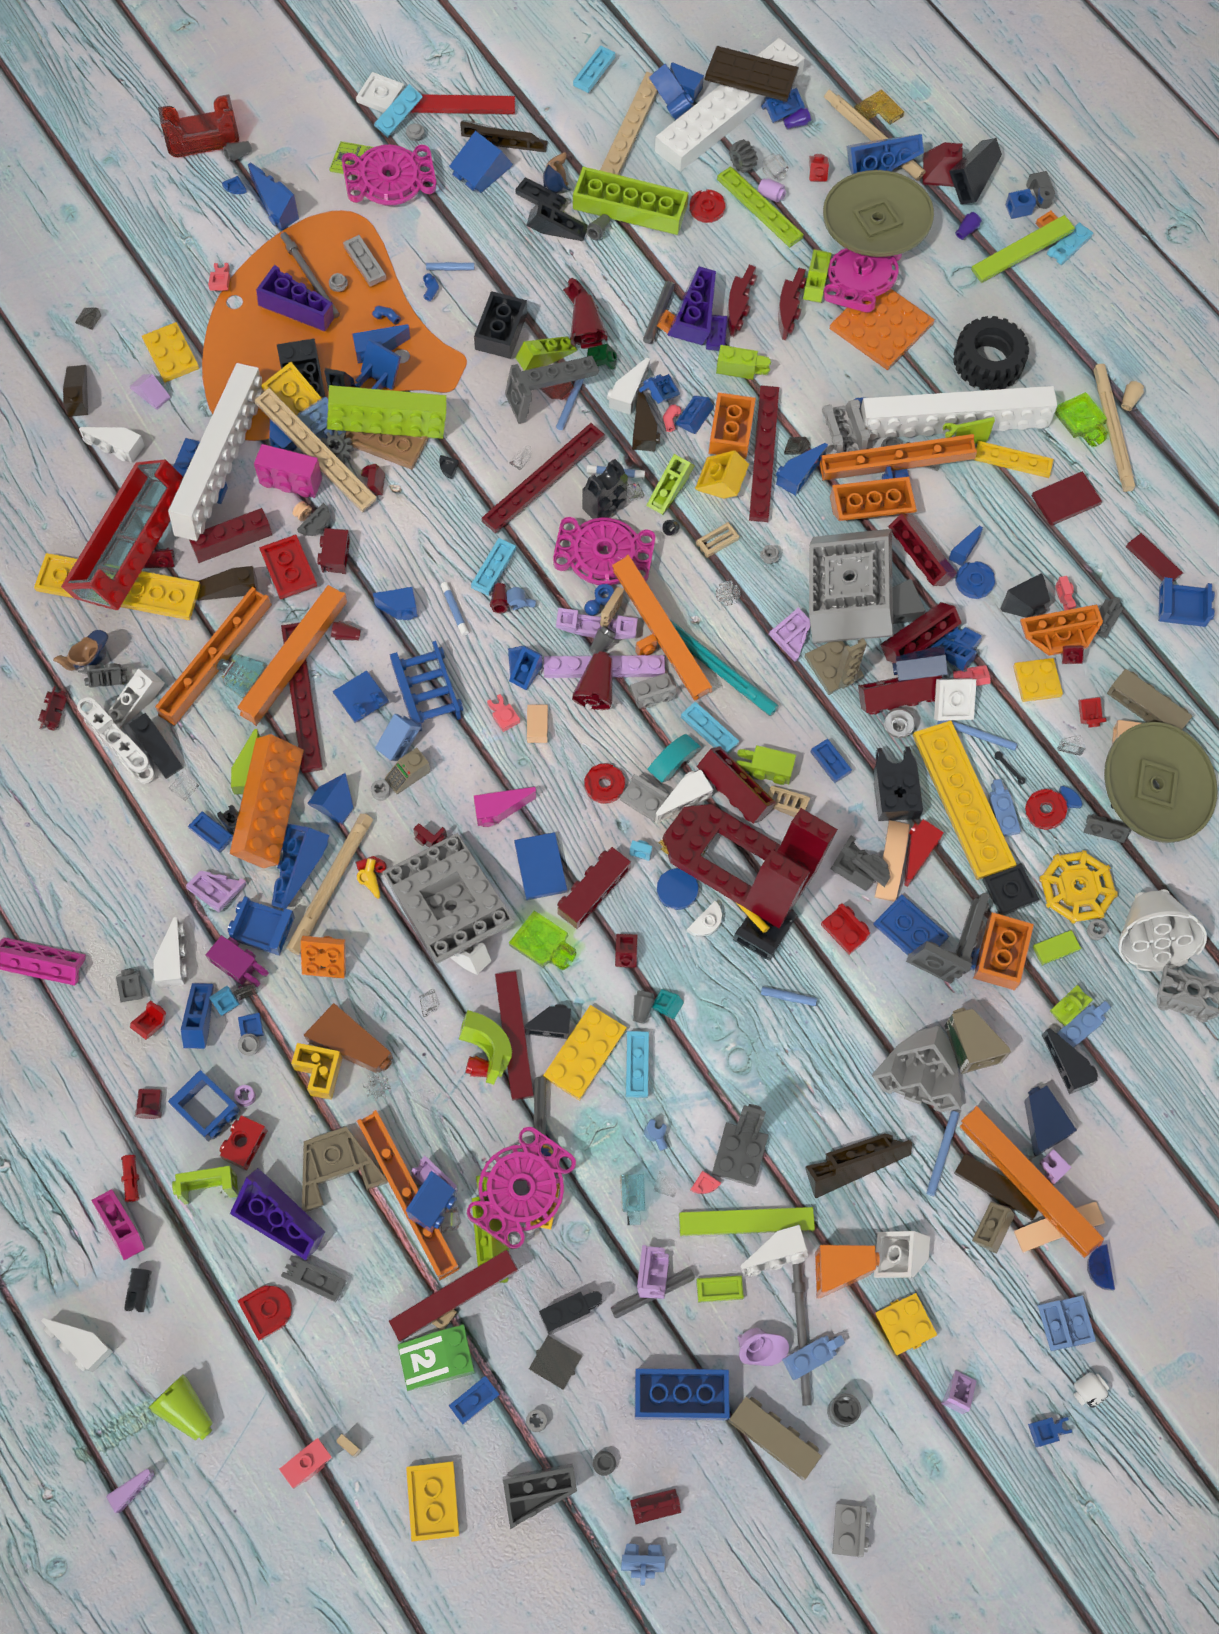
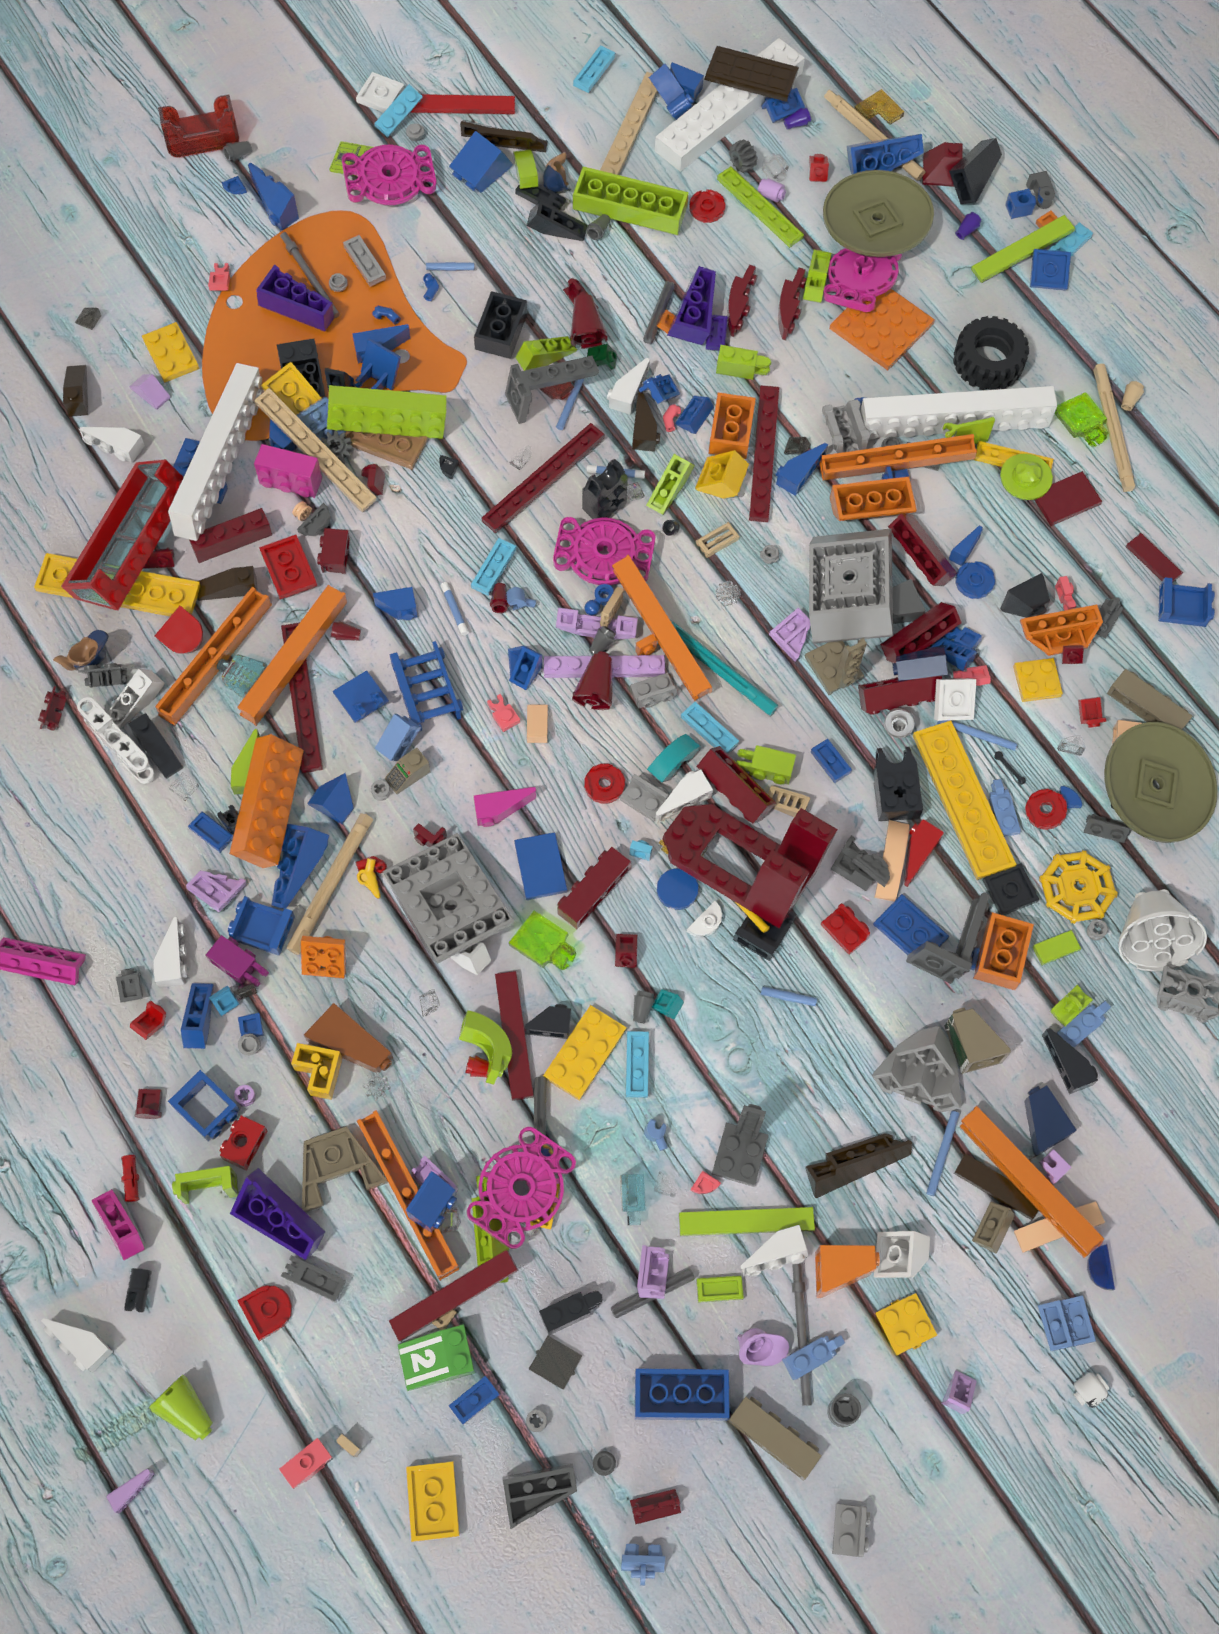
(181, 632): none -> red tile
(525, 168): none -> lime slope
(1026, 476): none -> lime hat
(1046, 1431): blue plate -> none
(1050, 269): none -> blue tile

